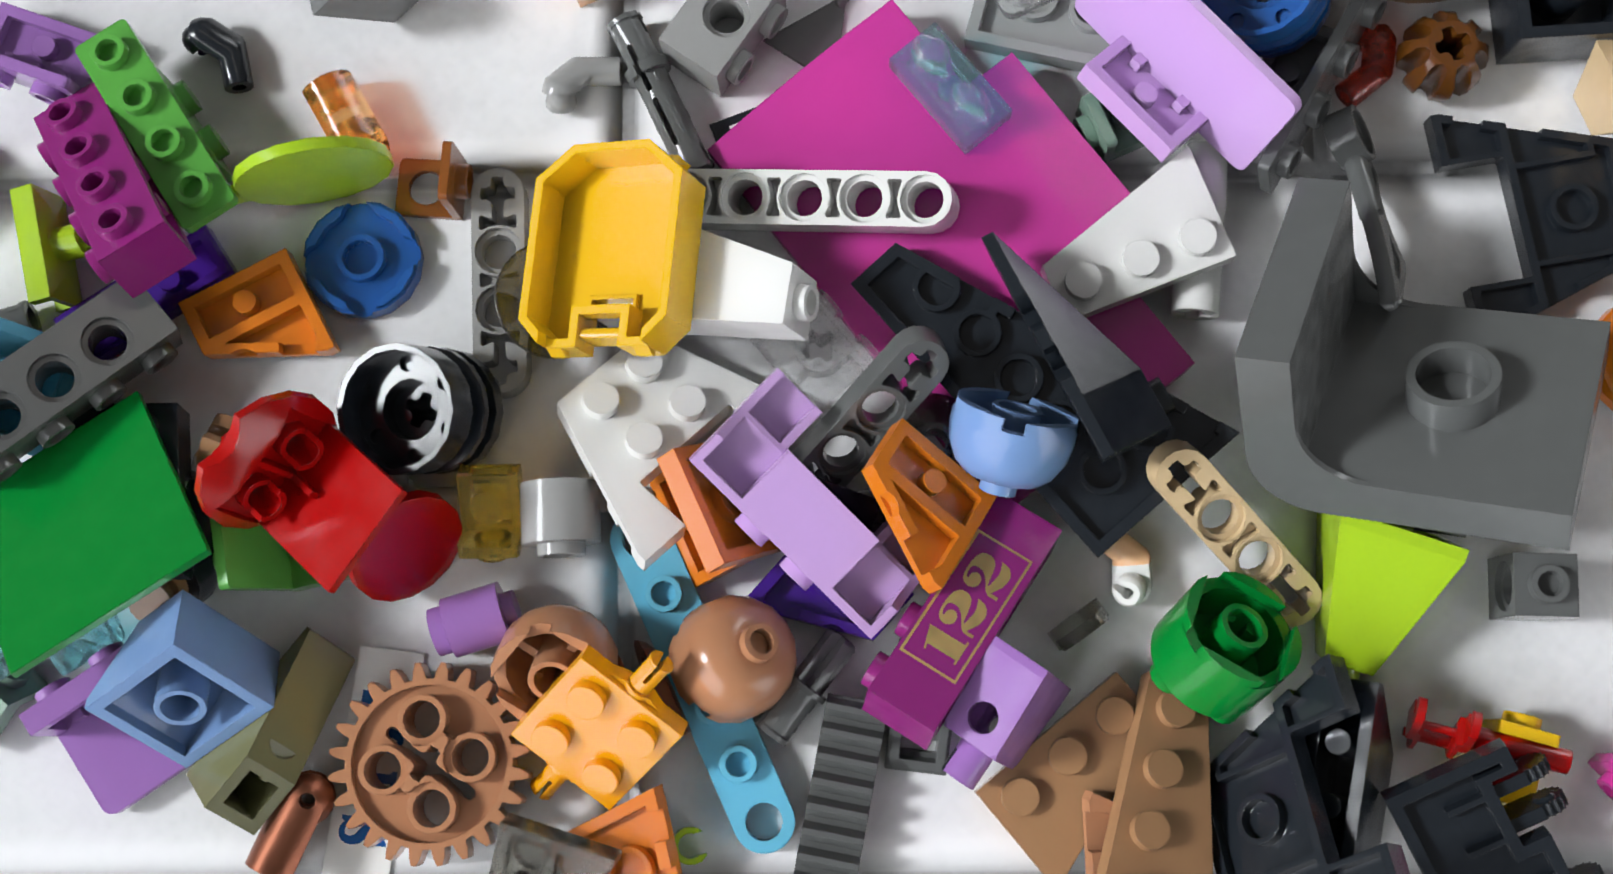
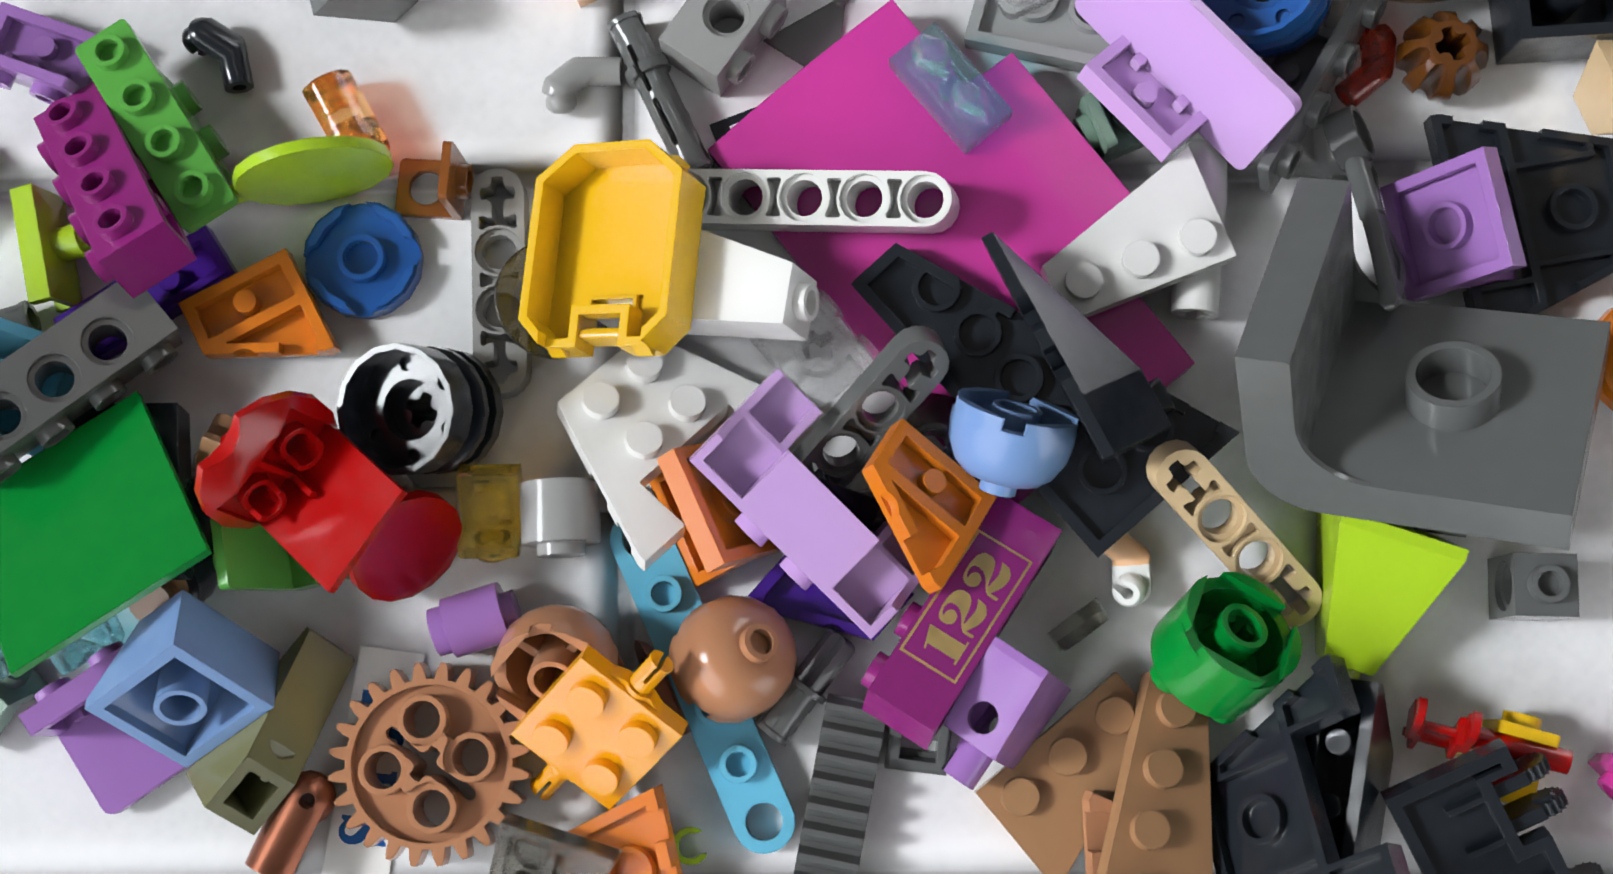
(1454, 225): none -> medium lavender bracket

